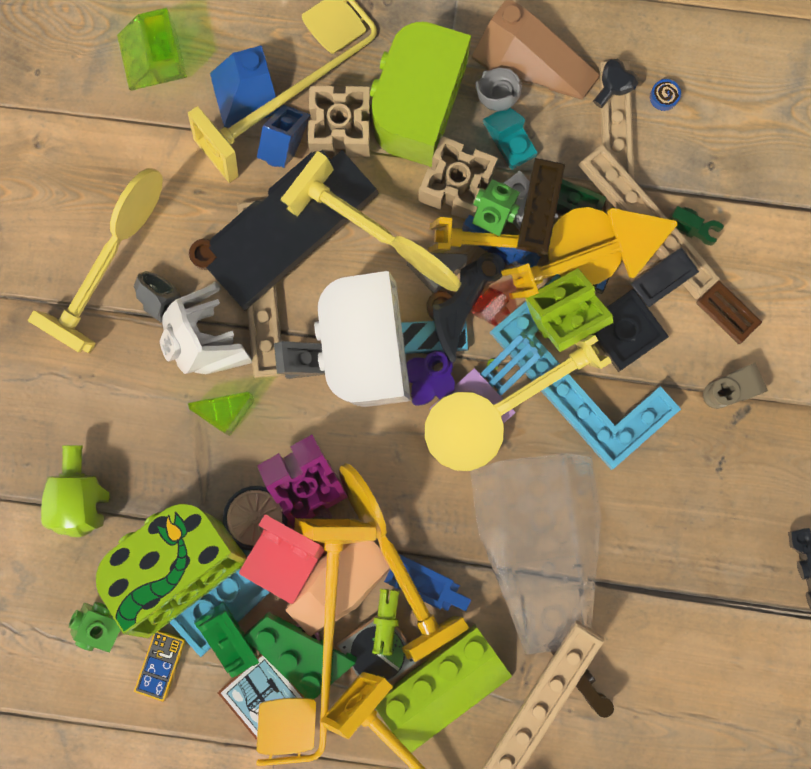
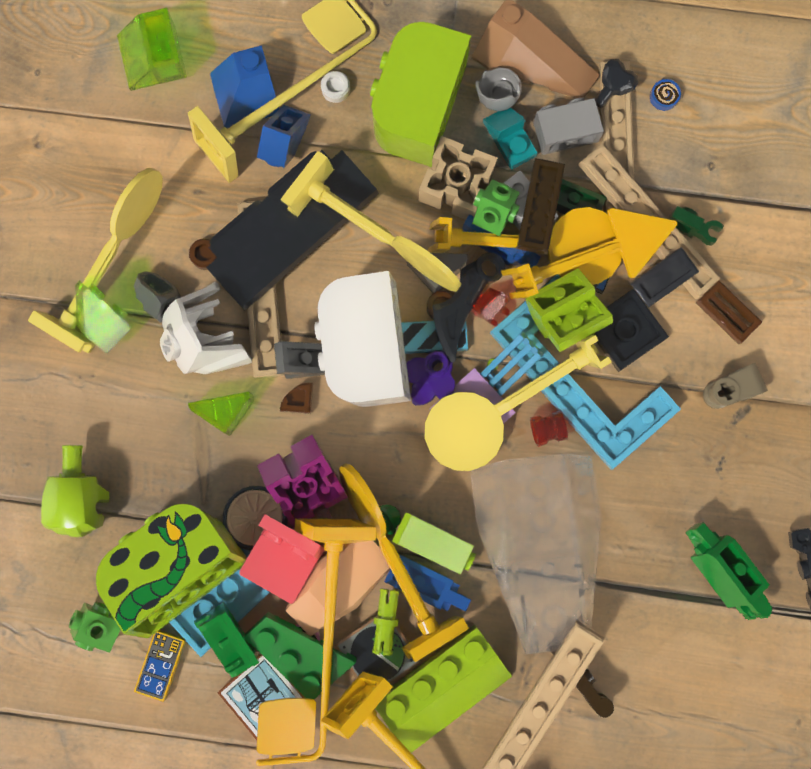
(97, 319): none -> clear neon green slope
(298, 399): none -> reddish brown tile
(328, 108): tan brick -> none
(335, 86): none -> white tile
(392, 518): none -> green plate
(434, 544): none -> lime slope
(549, 428): none -> clear red wheel
(568, 125): none -> light grey brick
(730, 572): none -> green hinge

